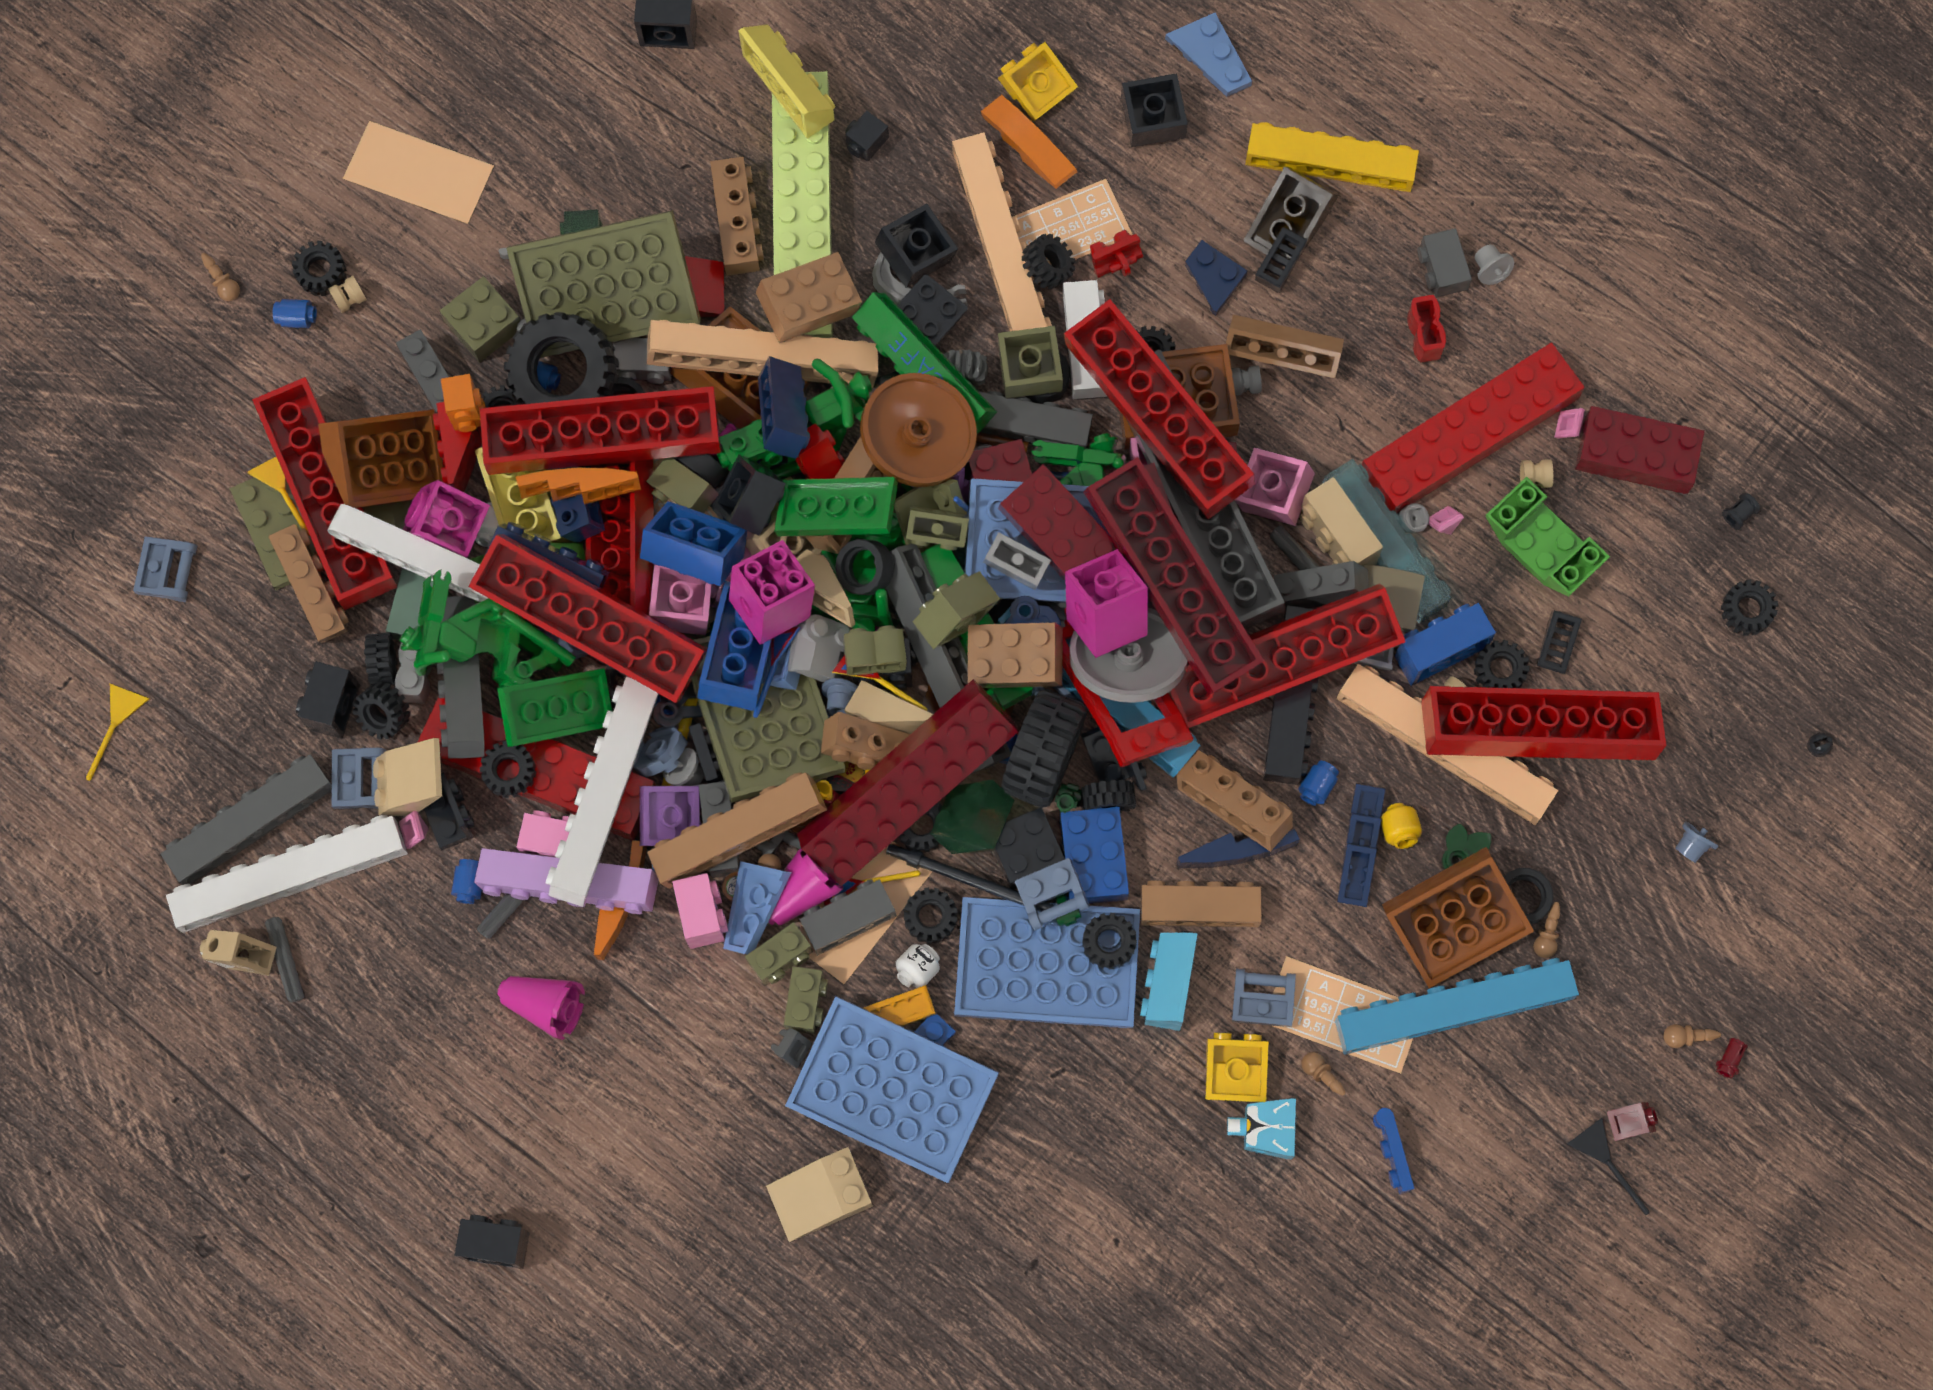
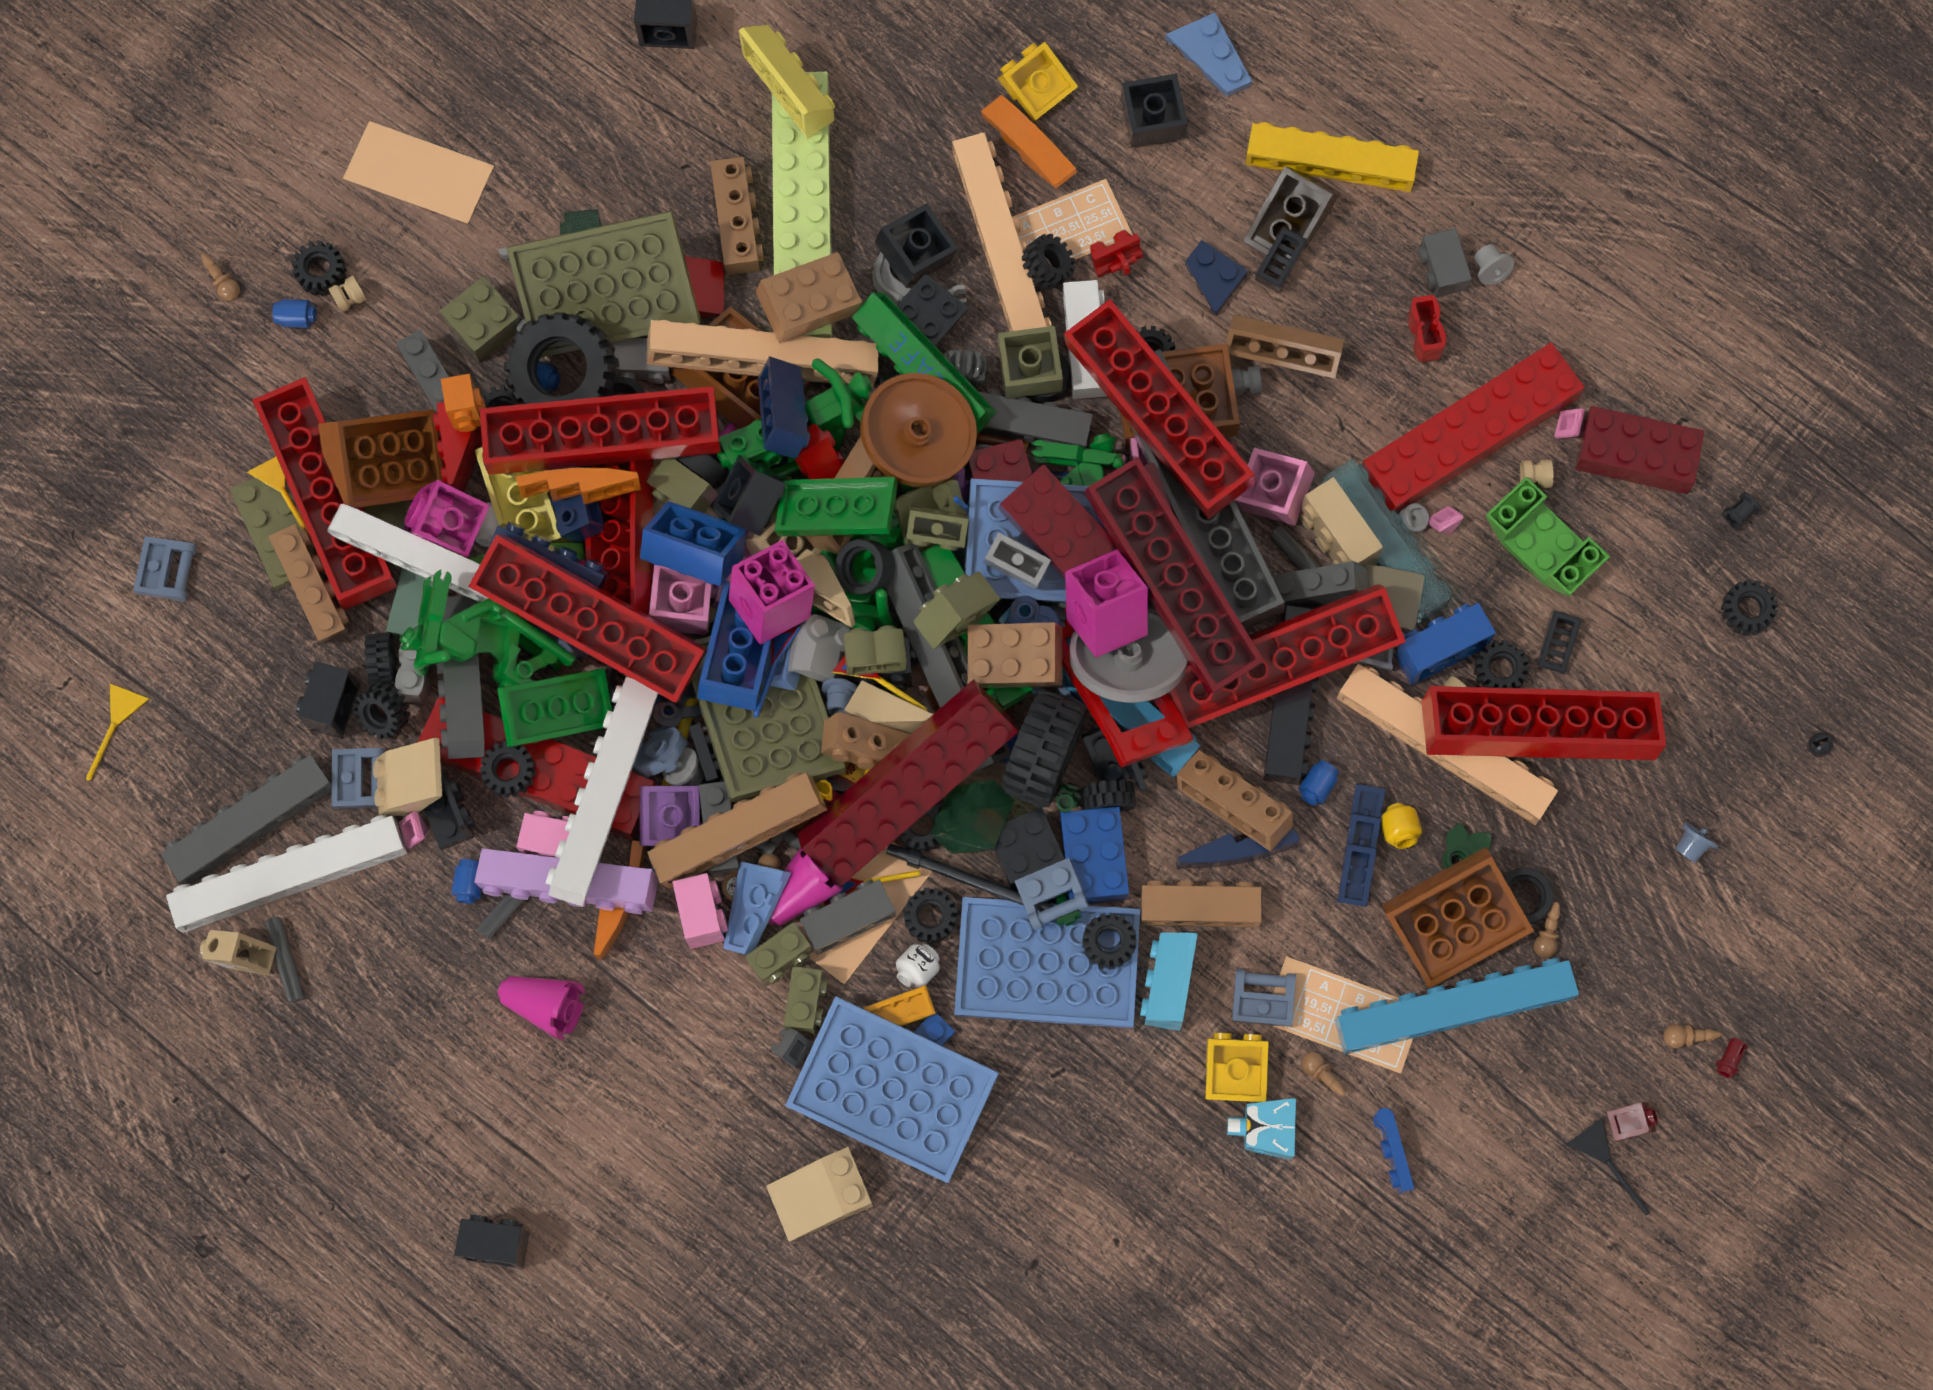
(866, 136): black brick -> none

